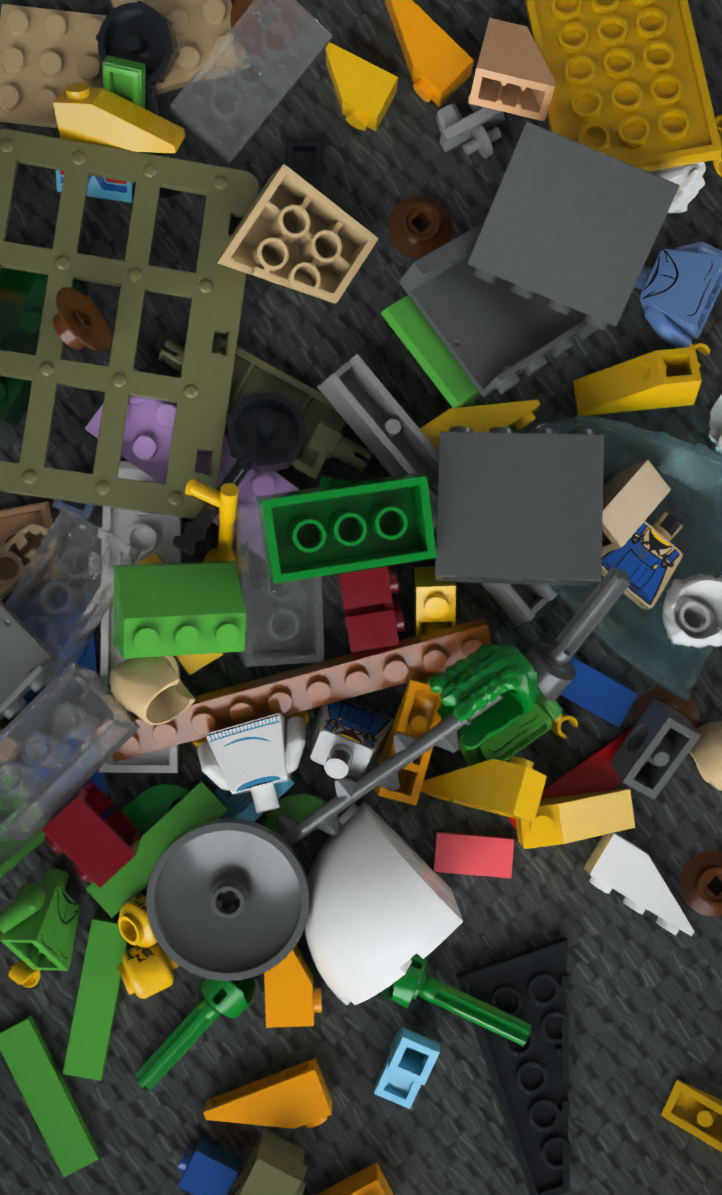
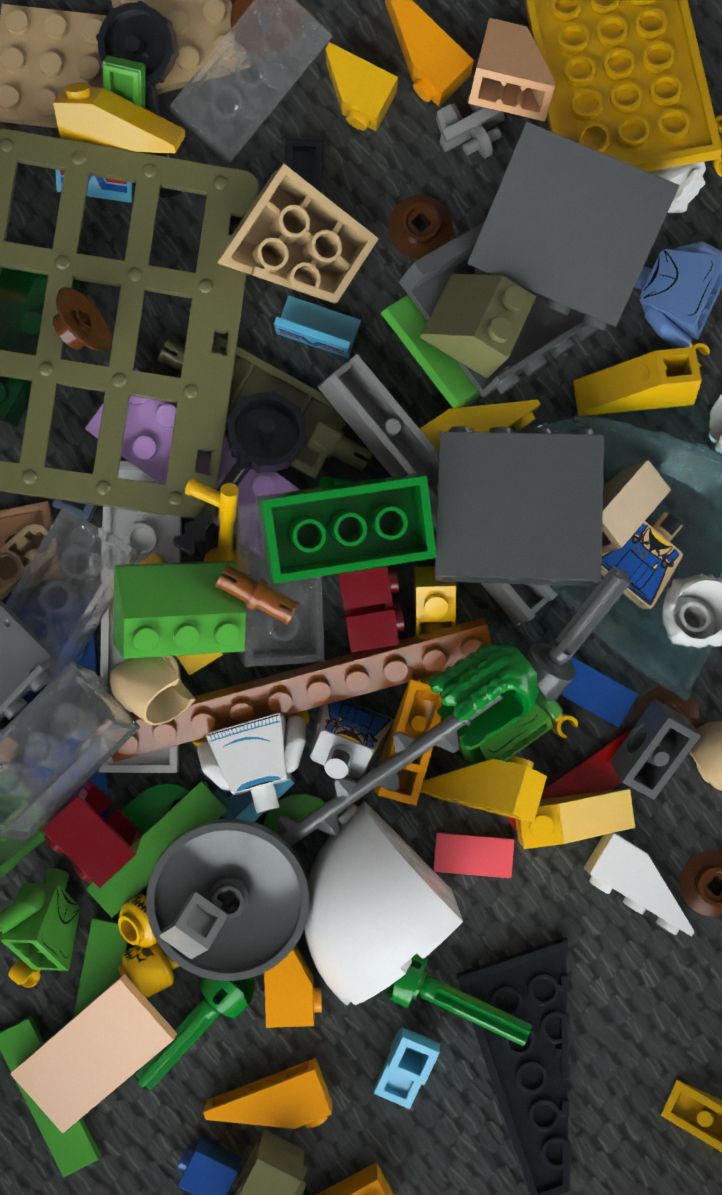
(94, 1053): none -> light nougat tile
(194, 926): none -> light grey panel
(257, 594): none -> dark orange pin
(317, 326): none -> medium azure panel
(478, 320): none -> olive slope

